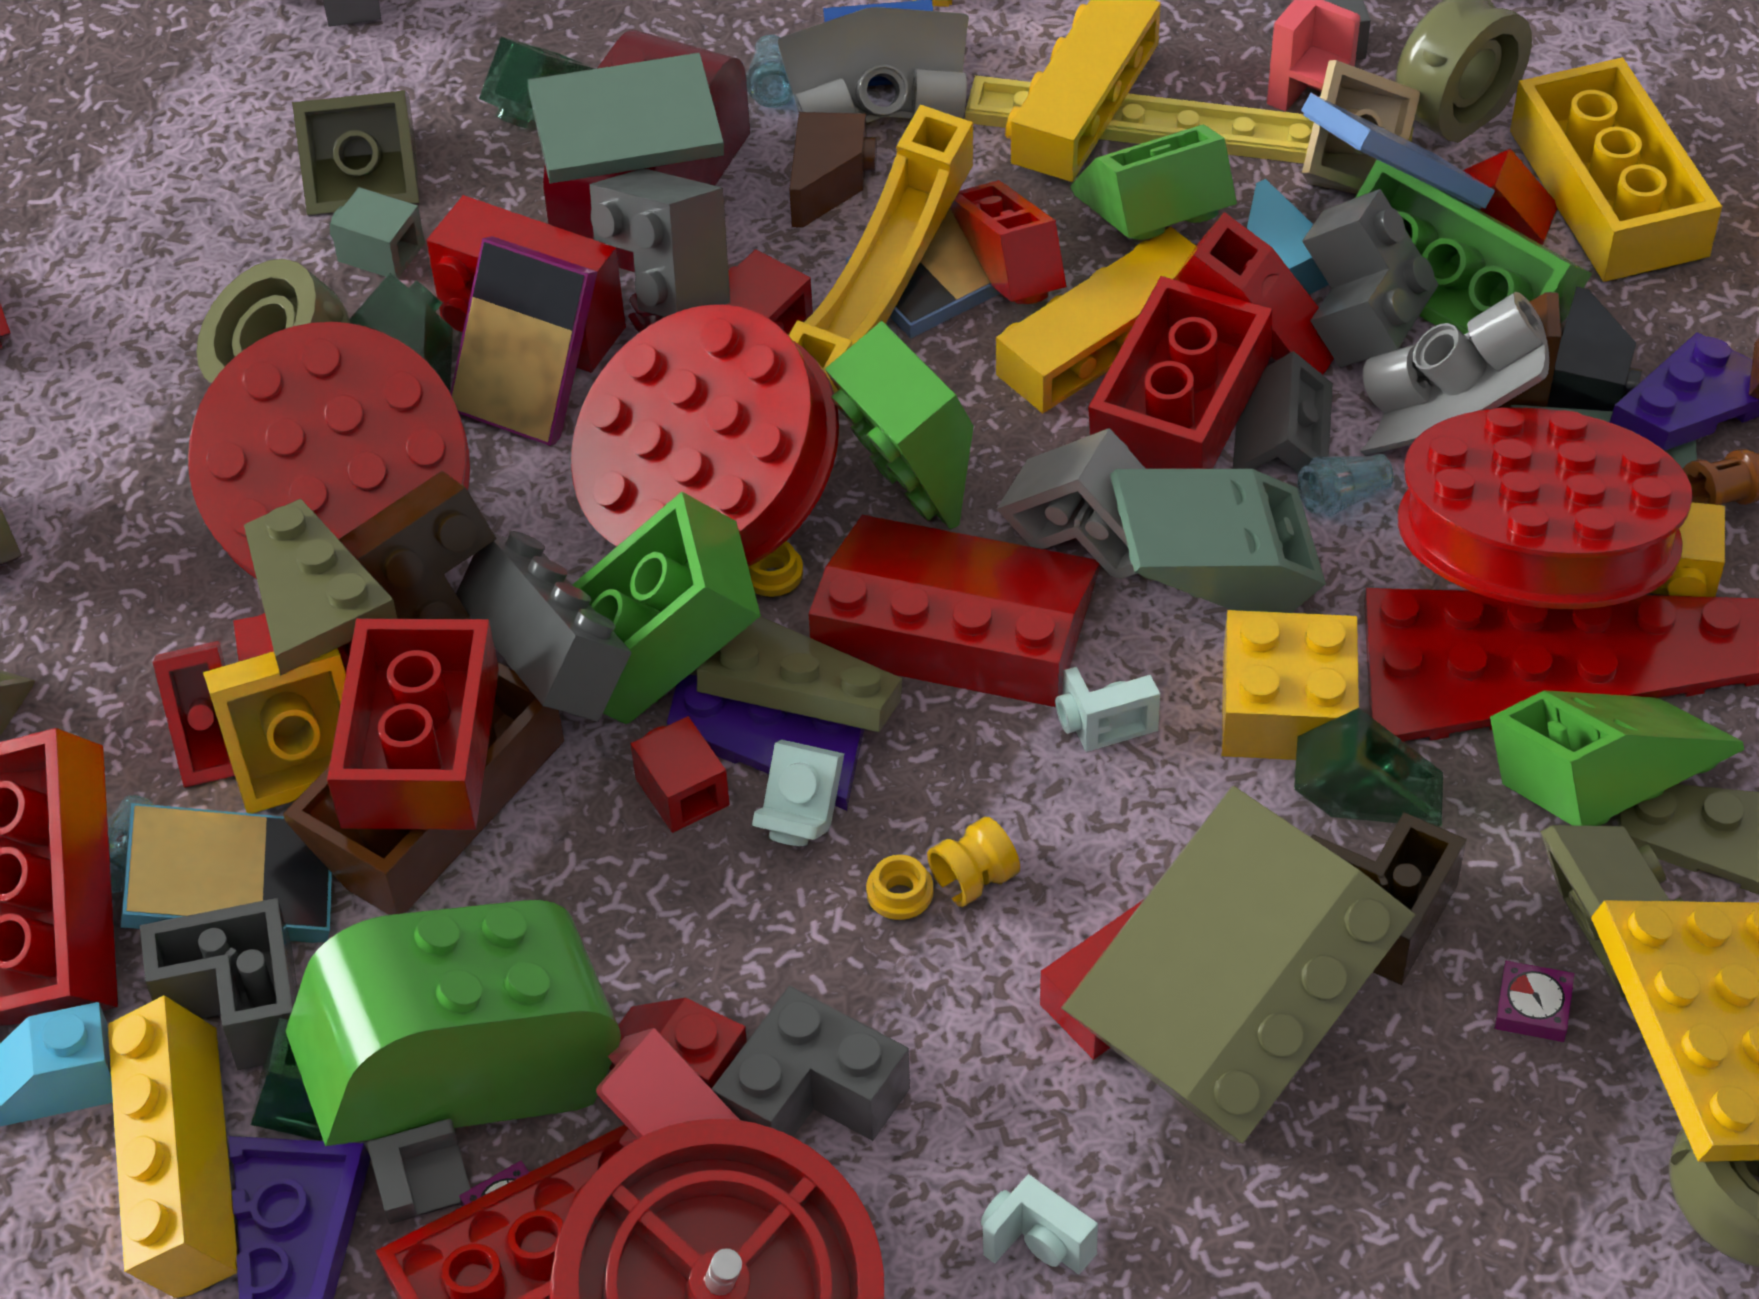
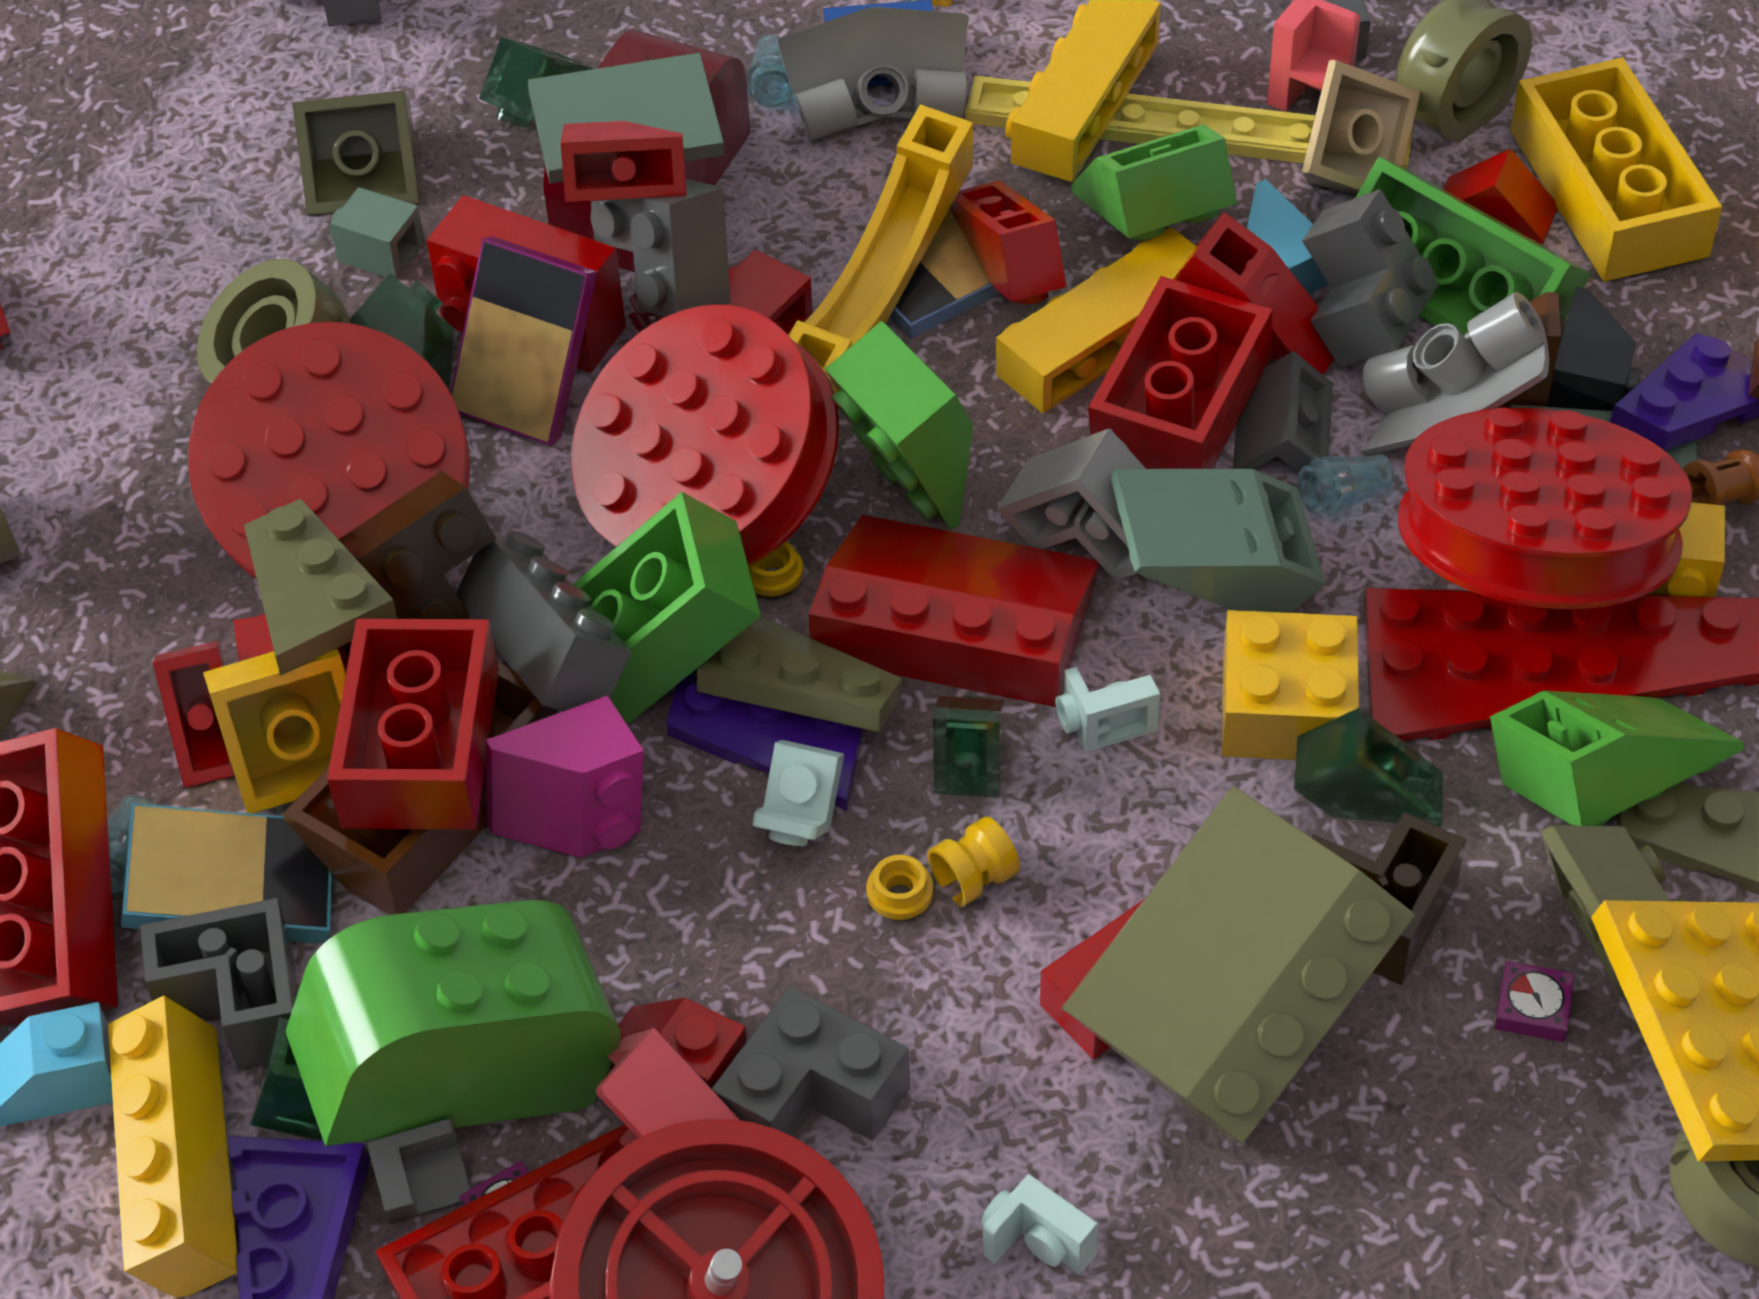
(567, 781): none -> dark pink slope
(621, 161): none -> red slope
(680, 774): red brick -> none
(828, 163): reddish brown slope -> none
(968, 745): none -> clear green slope
(1396, 151): medium blue tile -> none

